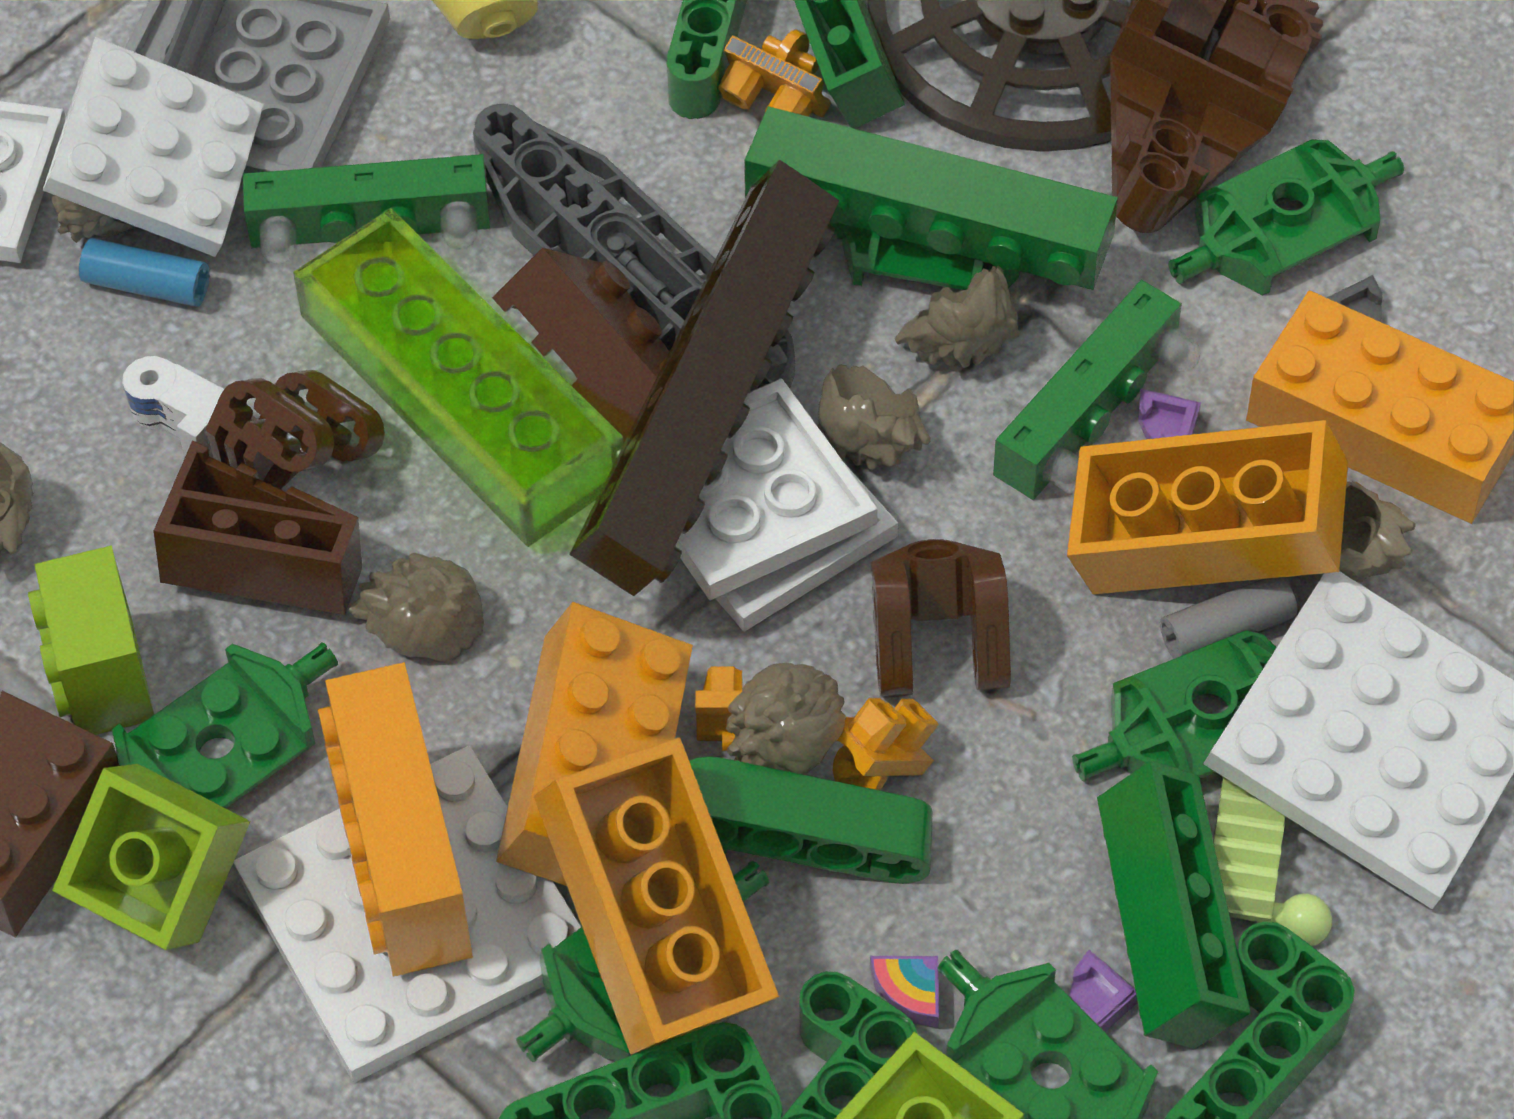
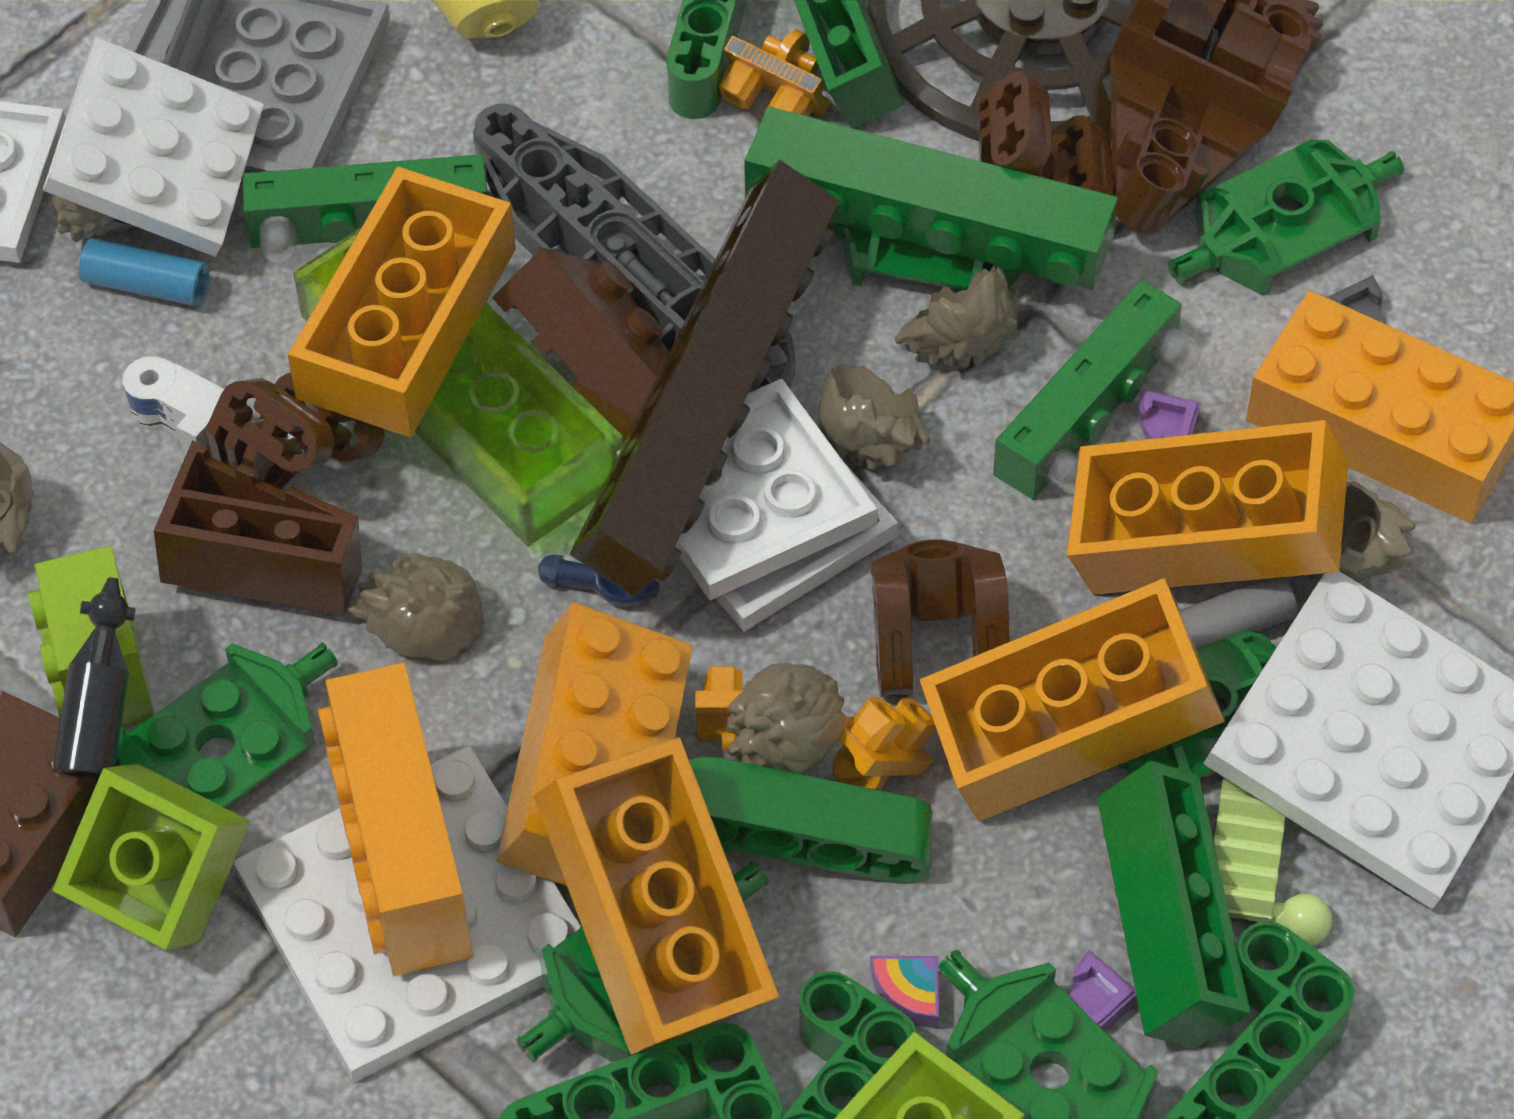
(95, 691): none -> black wheel
(402, 301): none -> light orange brick
(555, 571): none -> dark blue piece
(1019, 137): none -> reddish brown piece
(1071, 700): none -> light orange brick

